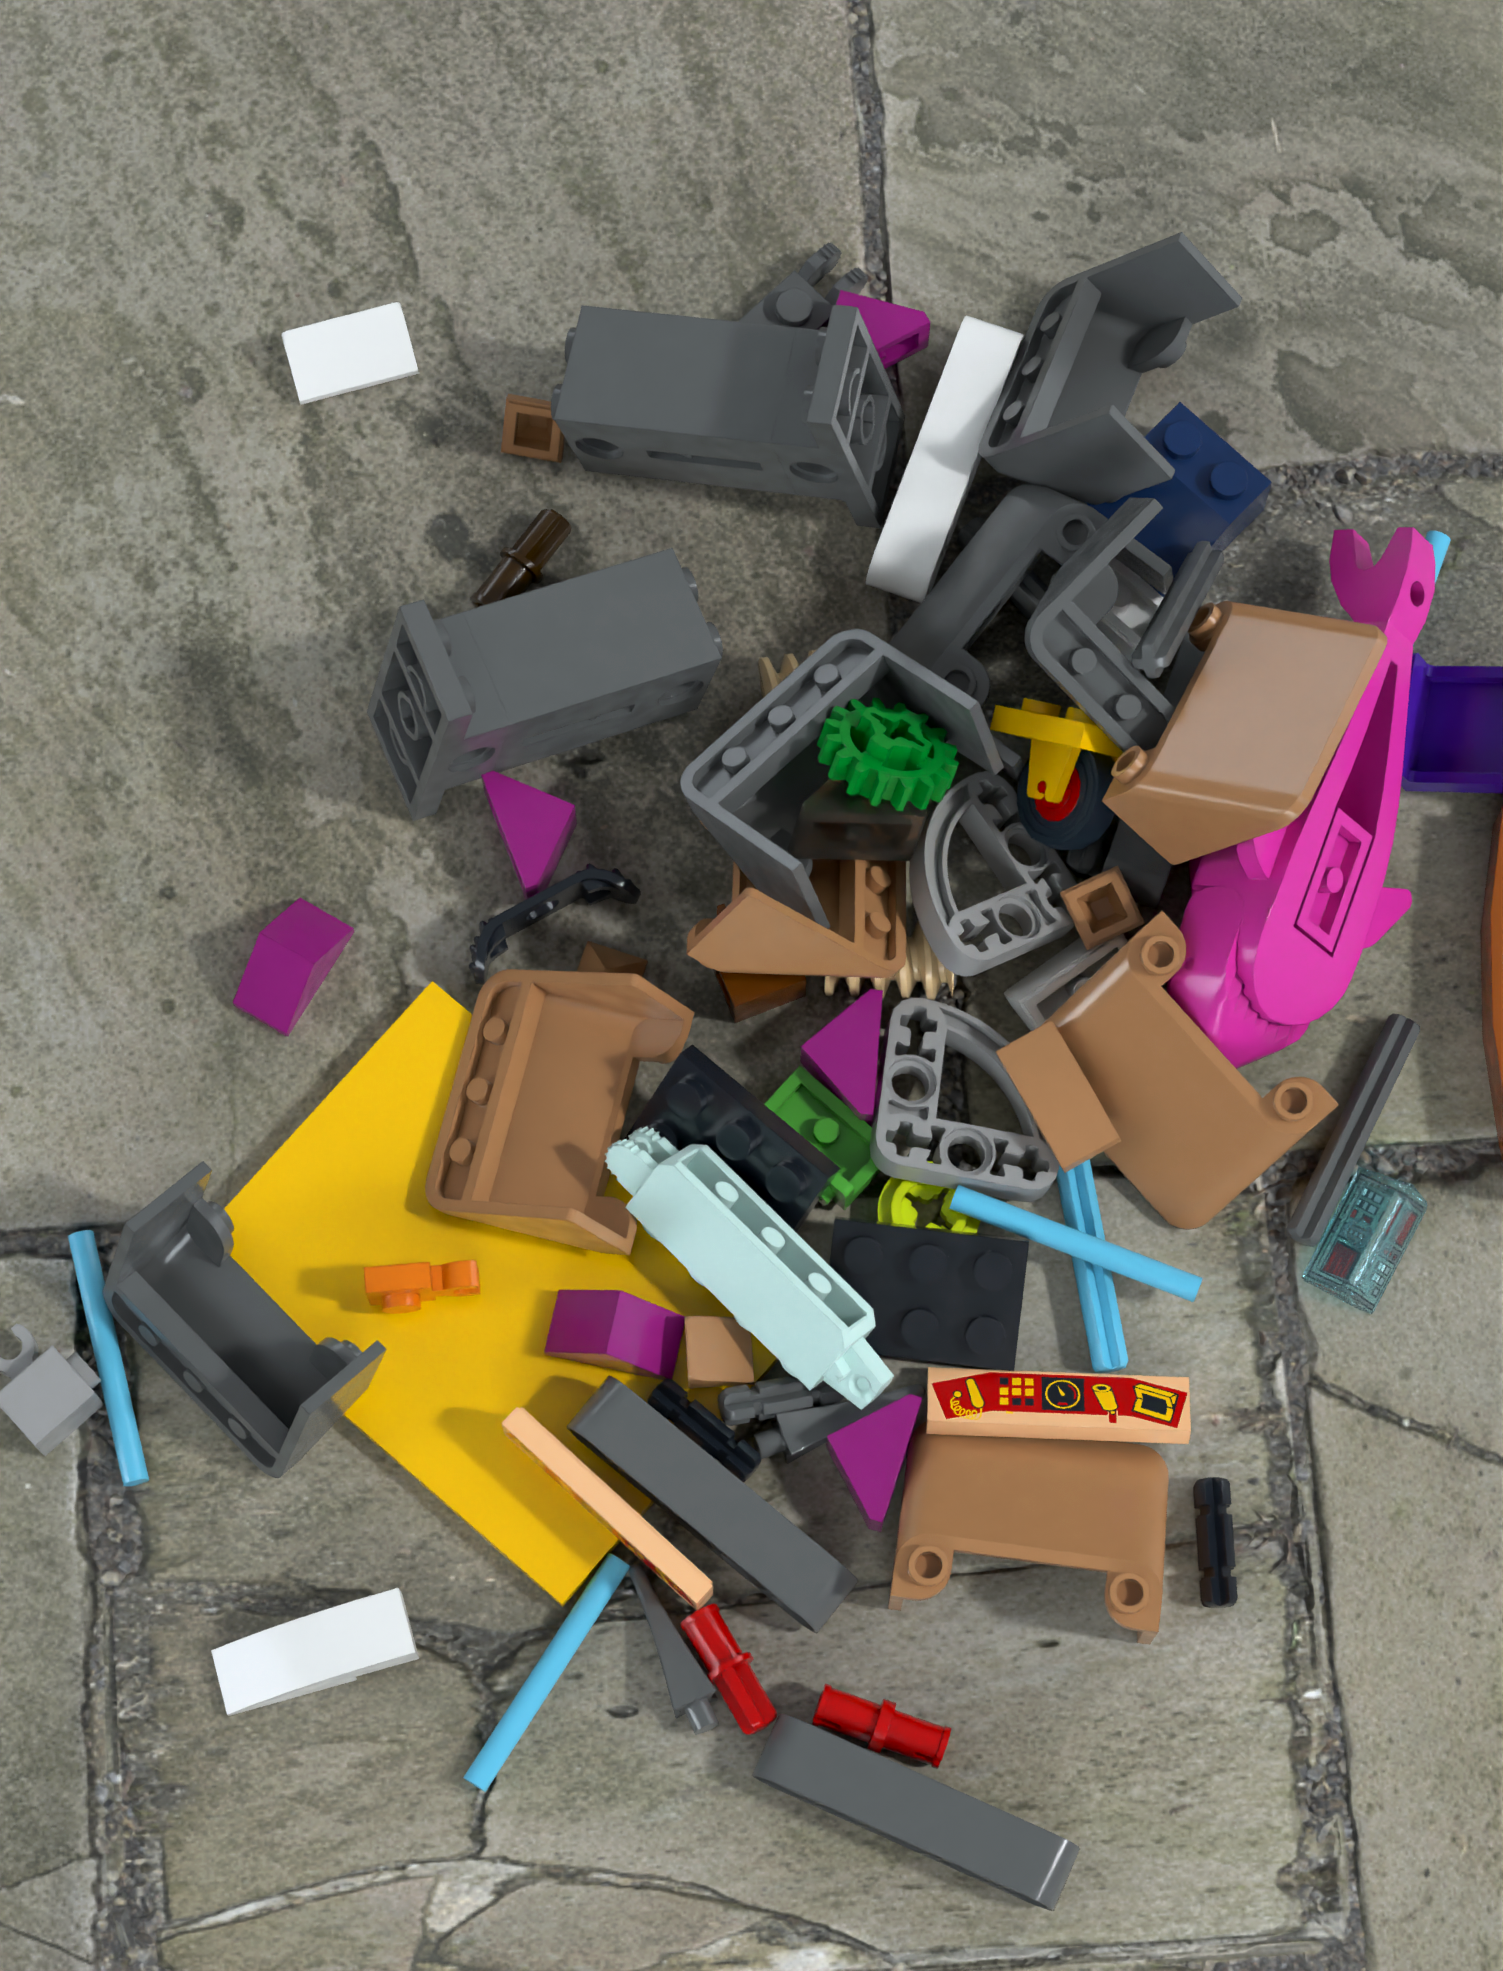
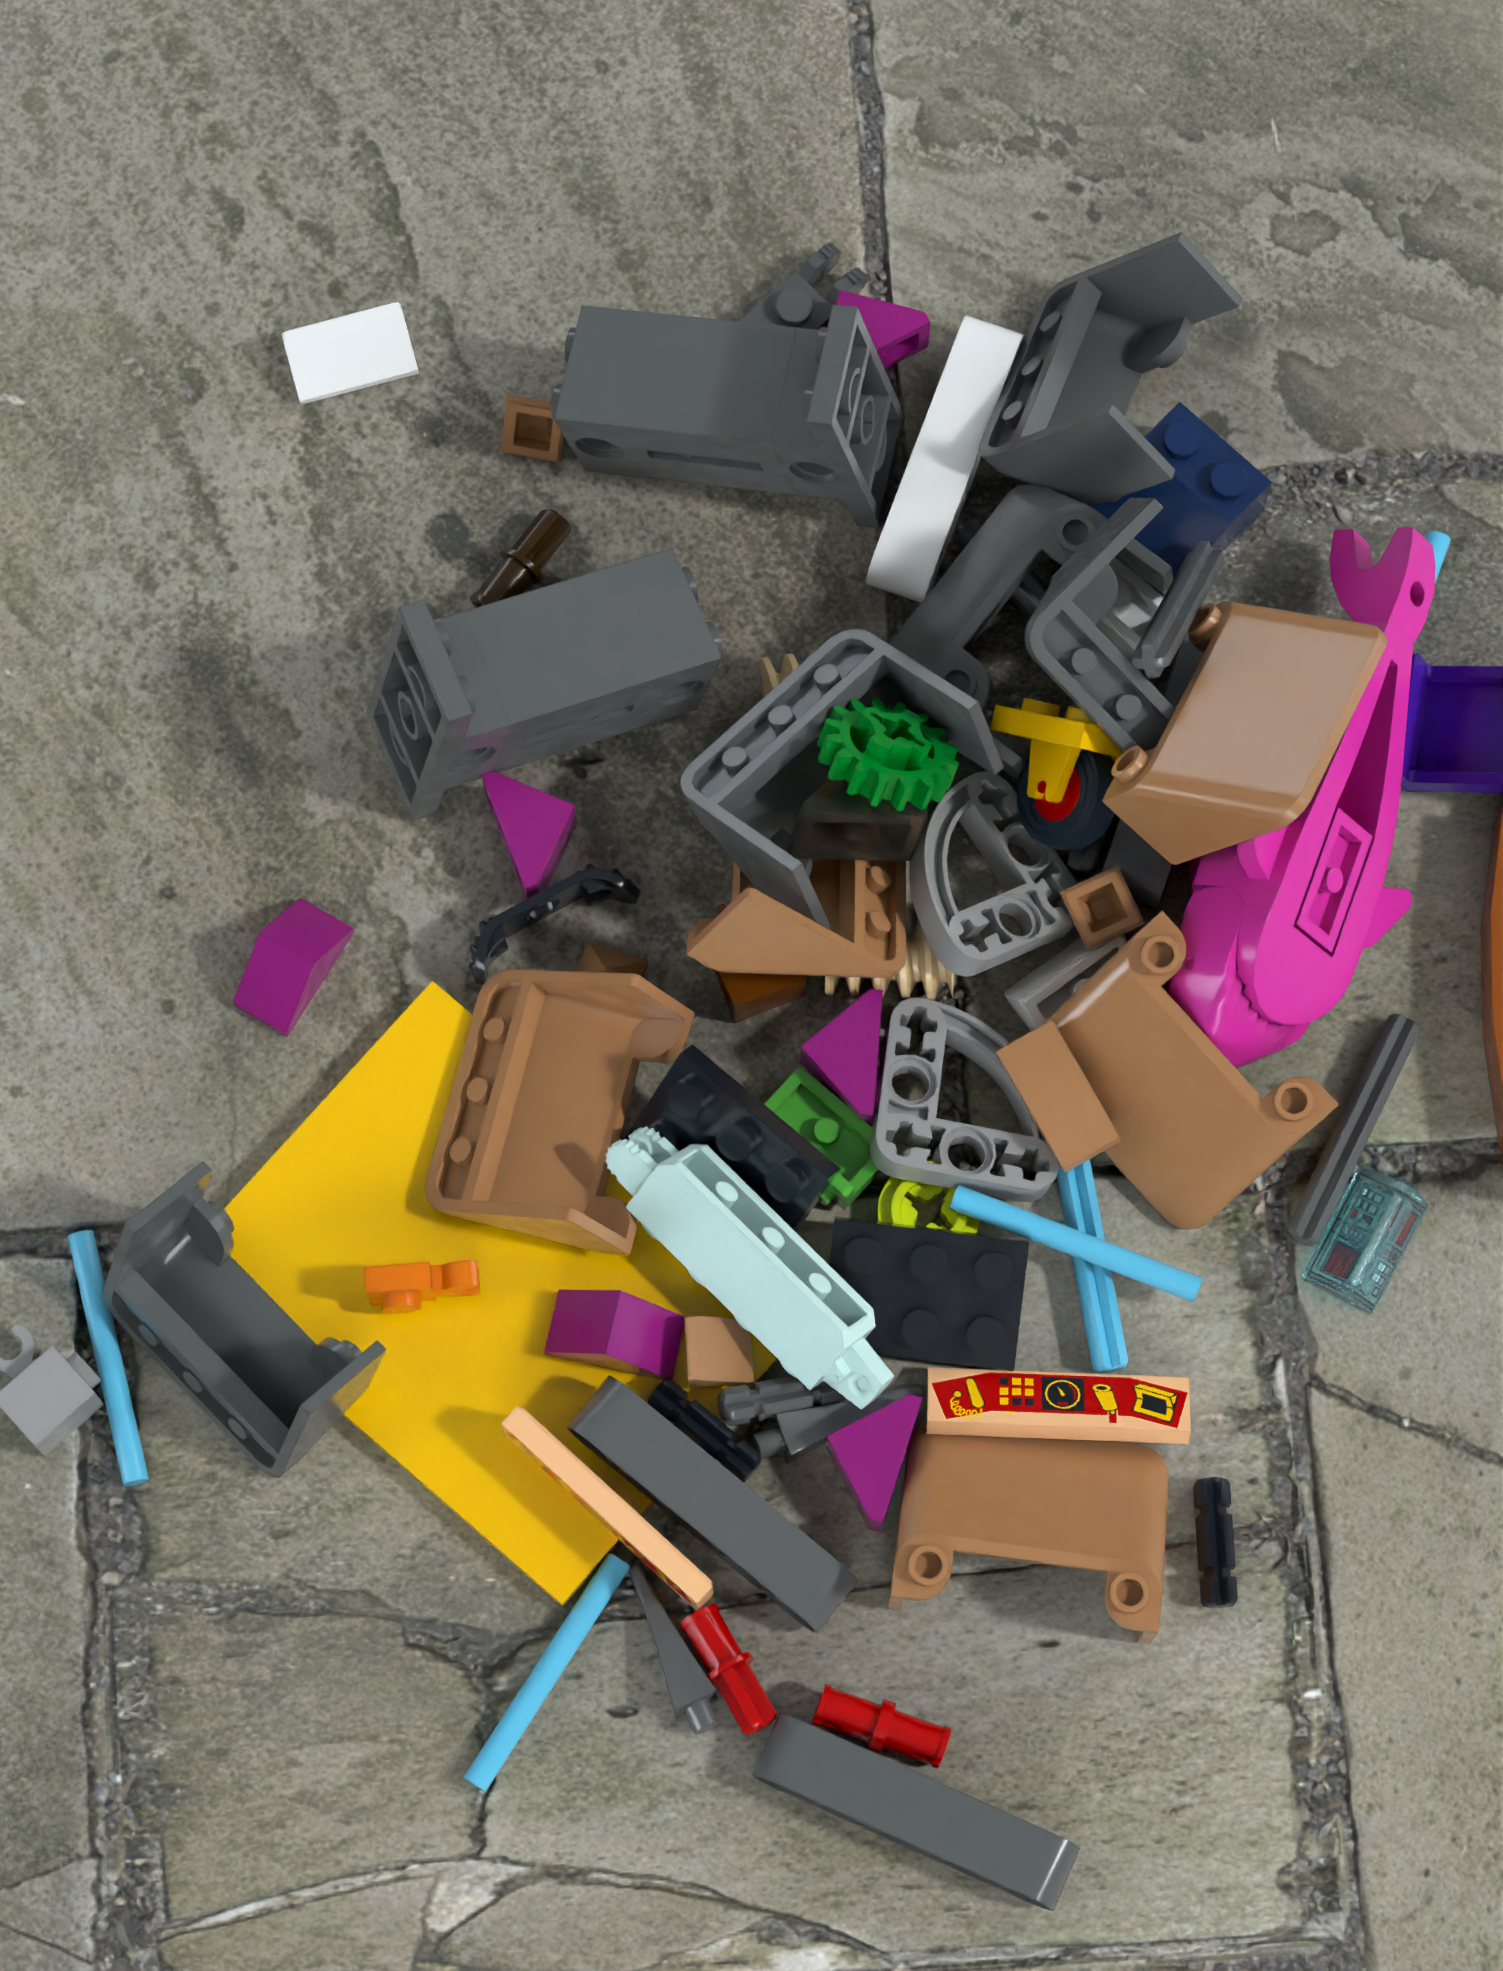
(315, 1652): white slope -> none

